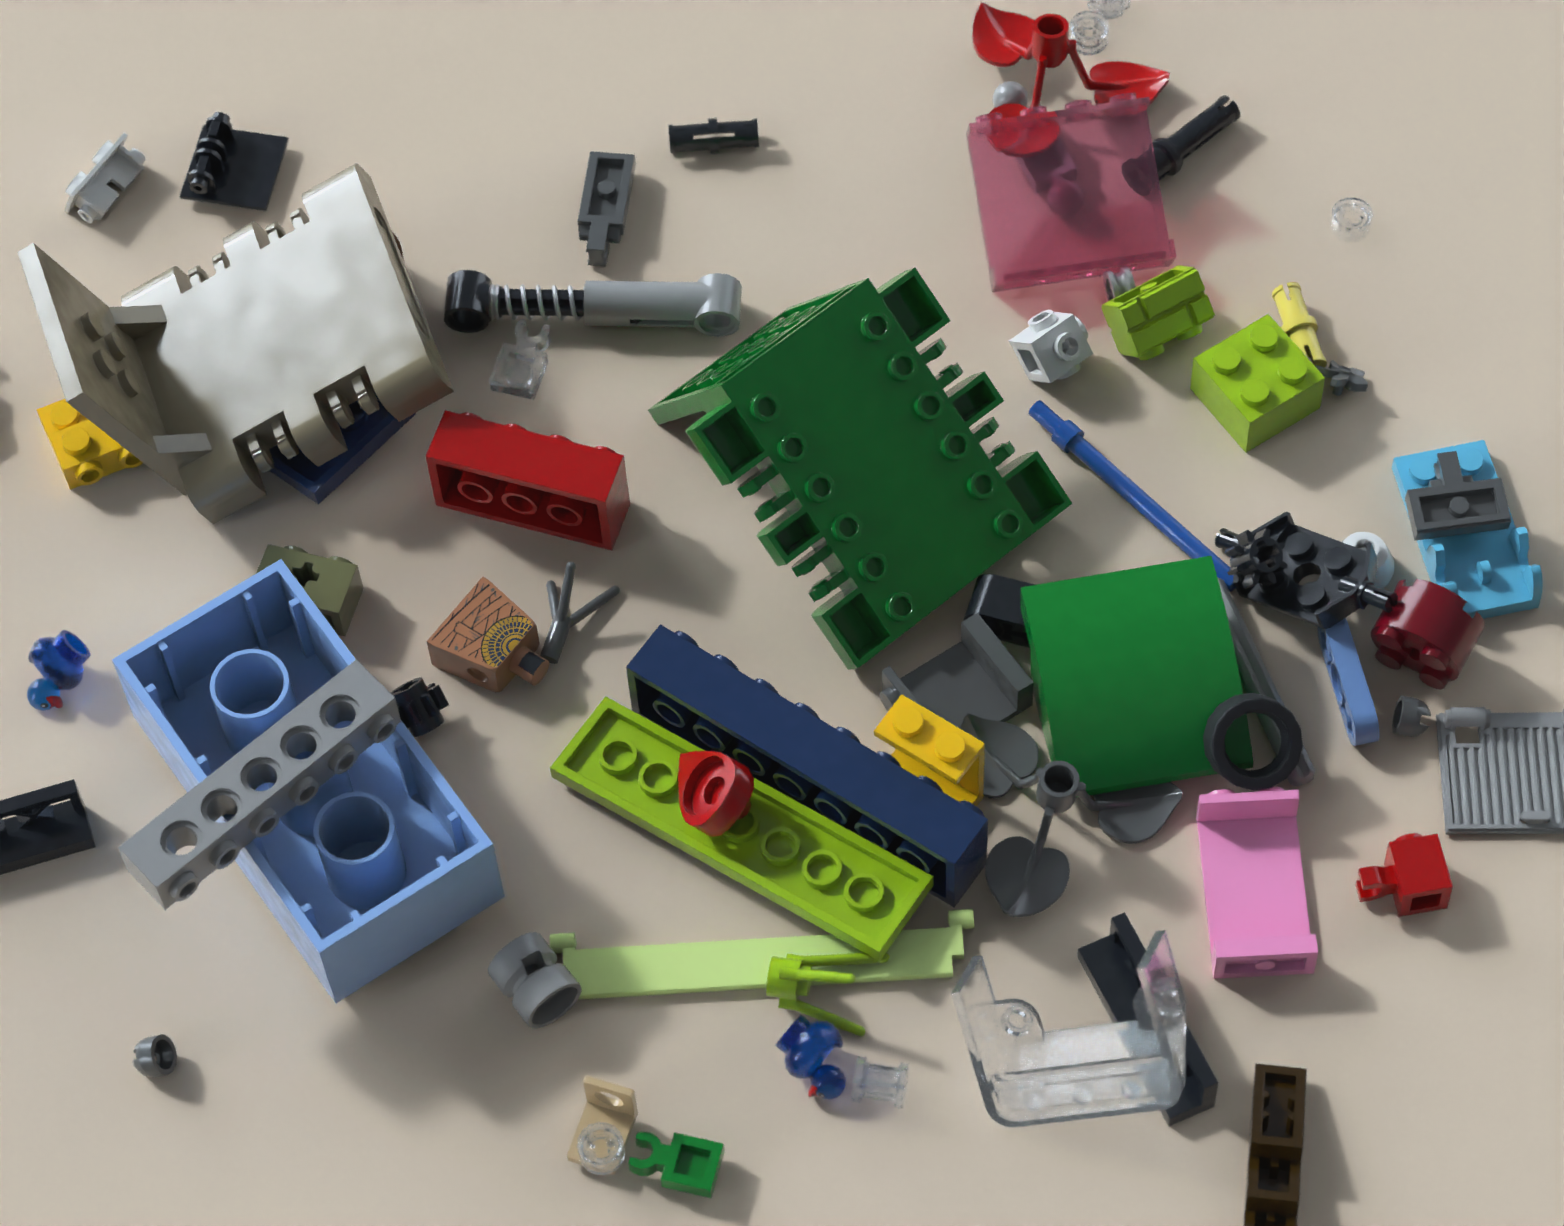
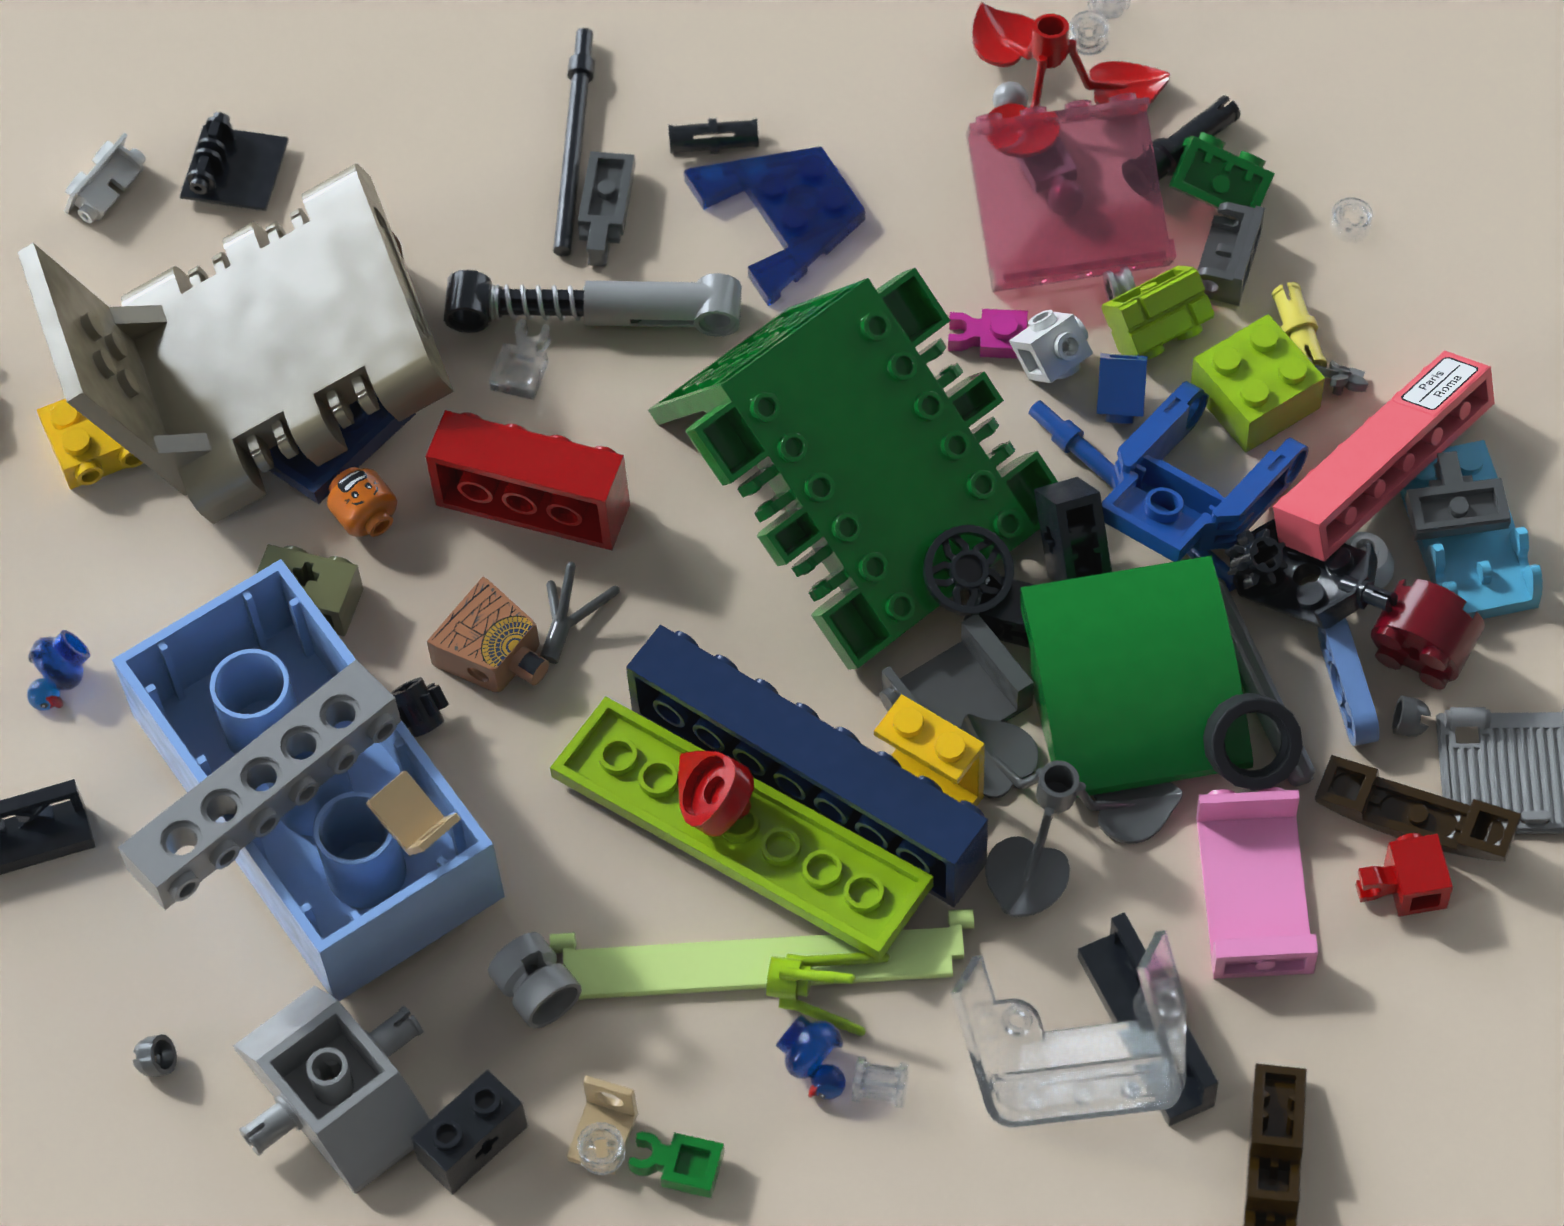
(360, 1116): none -> light grey slope
(361, 502): none -> orange head
(410, 814): none -> tan bracket
(469, 1131): none -> black brick
(580, 73): none -> black bar
(798, 198): none -> clear blue wing
(968, 570): none -> black wheel
(989, 333): none -> dark pink plate
(1072, 530): none -> black brick
(1121, 387): none -> blue brick
(1175, 510): none -> blue plate
(1219, 176): none -> green bracket
(1230, 252): none -> dark grey hinge
(1383, 455): none -> coral brick
(1398, 809): none -> dark brown slope

